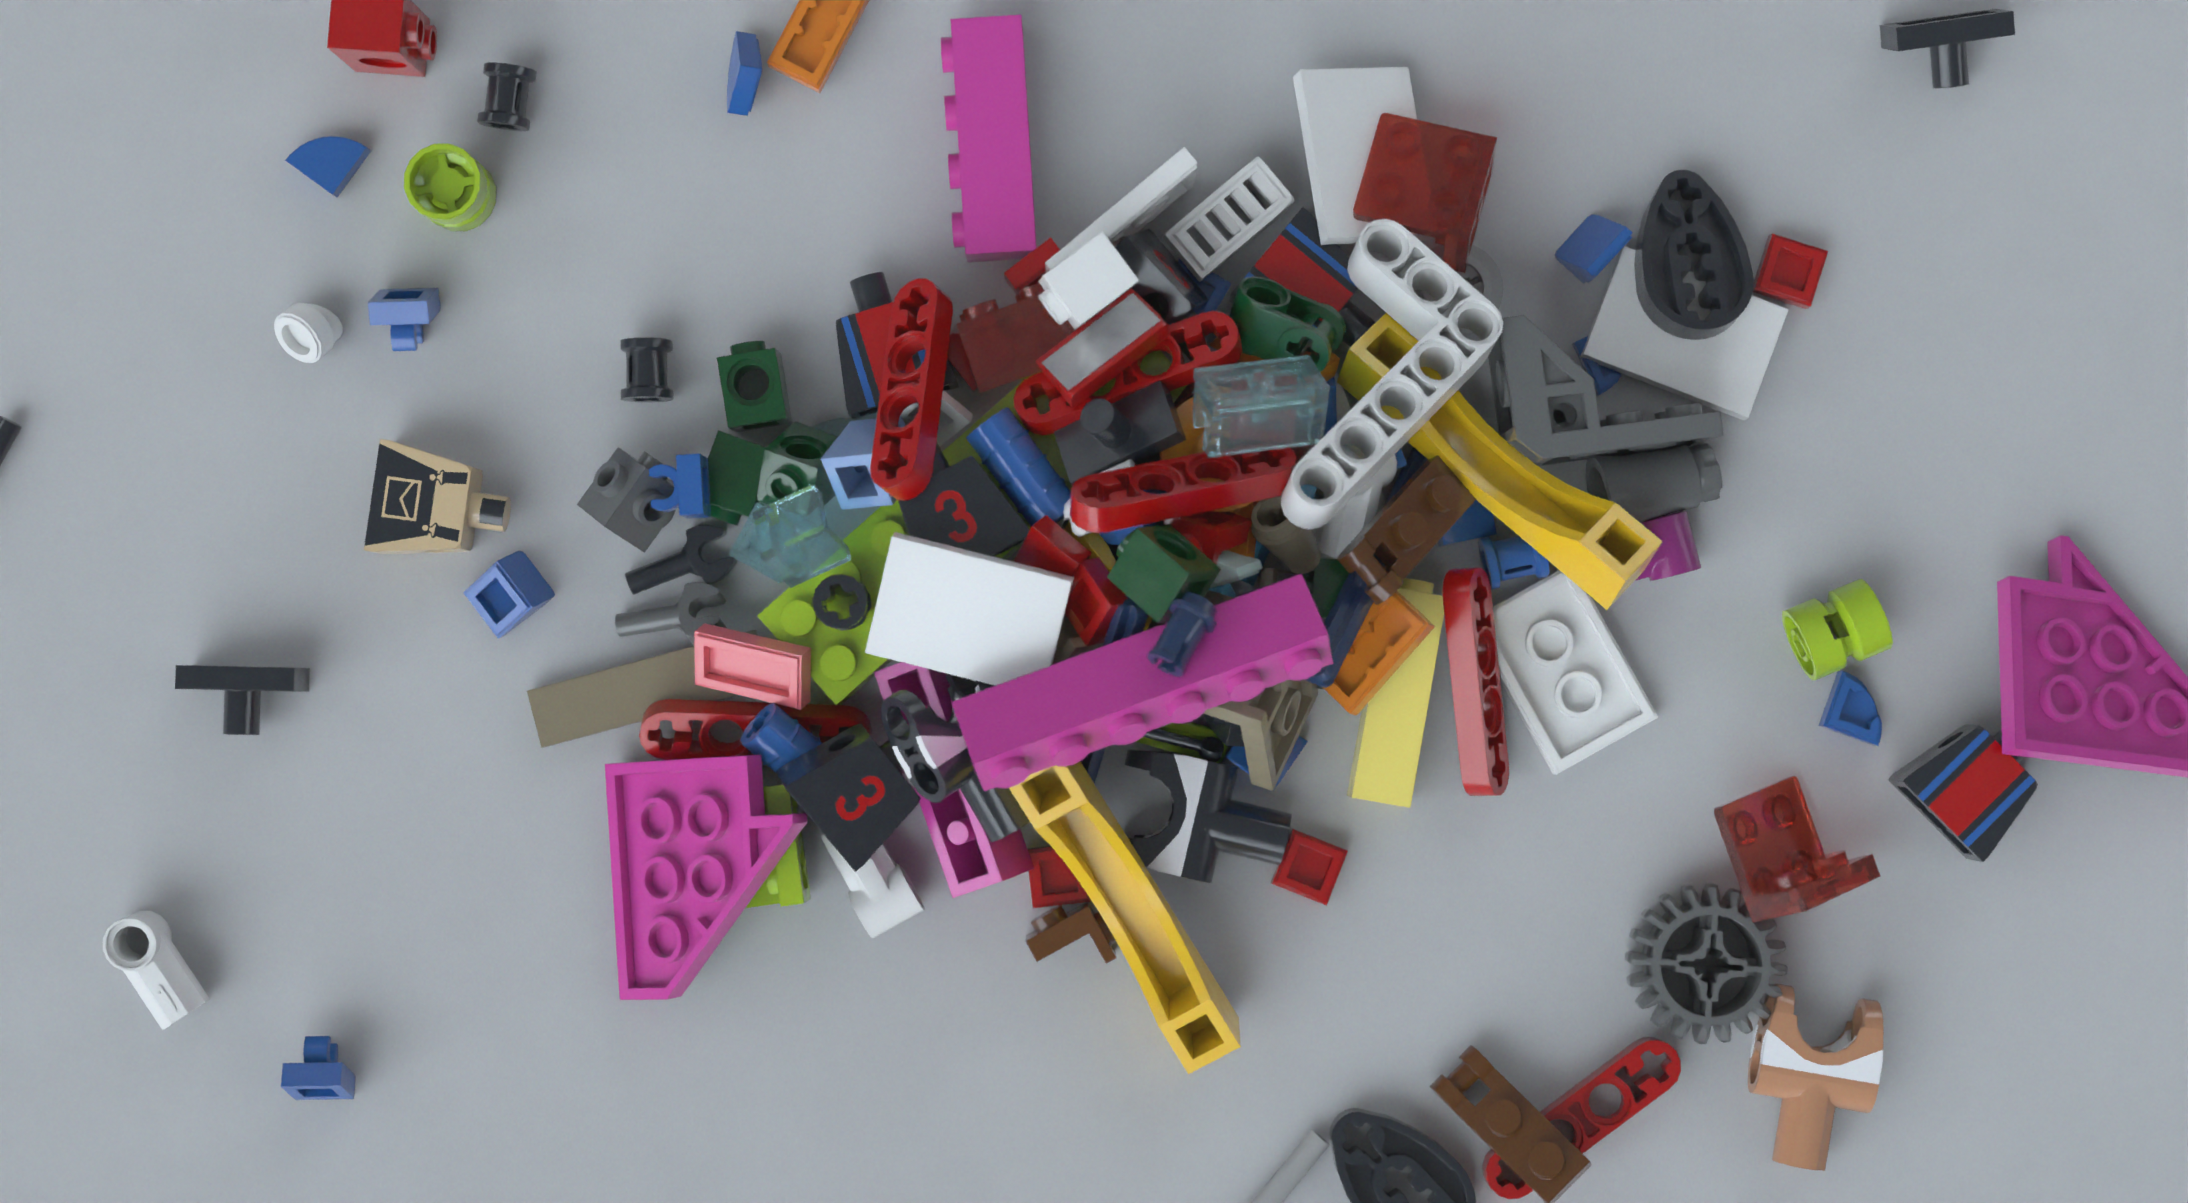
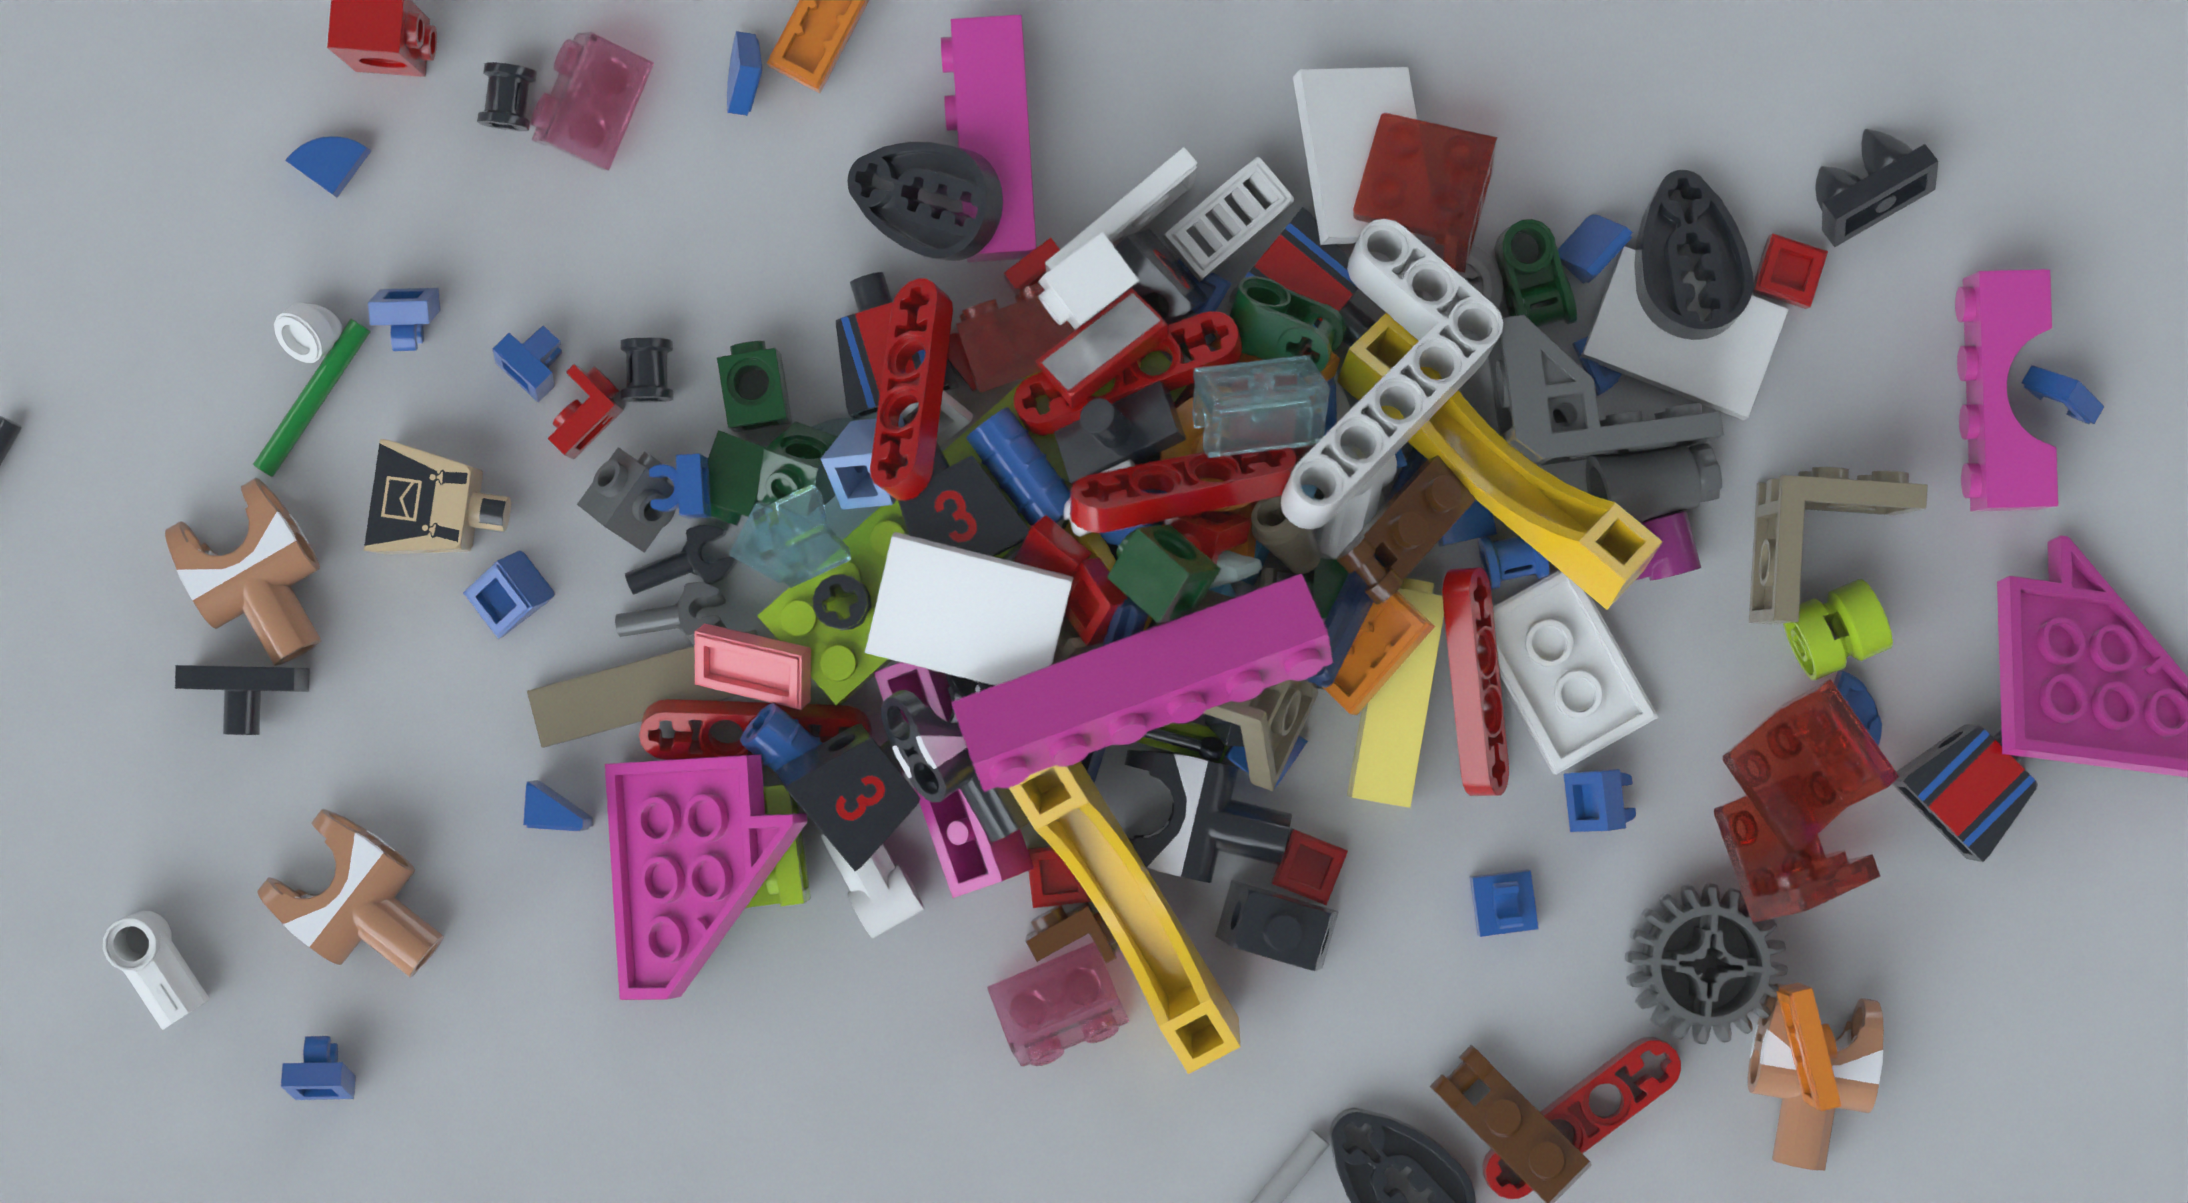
(254, 576): none -> nougat connector
(311, 398): none -> green bar
(357, 902): none -> nougat connector
(449, 187): lime wheel -> none
(529, 361): none -> blue tile
(551, 811): none -> blue slope
(581, 423): none -> red bracket
(590, 99): none -> clear pink bracket
(937, 170): none -> black piece
(1058, 1006): none -> clear pink bracket
(1182, 634): dark blue pin -> none
(1276, 926): none -> black torso
(1504, 903): none -> blue tile
(1535, 281): none -> dark green piece
(1597, 800): none -> blue tile
(1780, 527): none -> dark tan bracket
(1808, 765): none -> clear red bracket
(1810, 1045): none -> orange plate
(1894, 181): none -> black tile
(1948, 40): black tile -> none
(2006, 463): none -> dark pink arch
(2069, 391): none -> blue tile

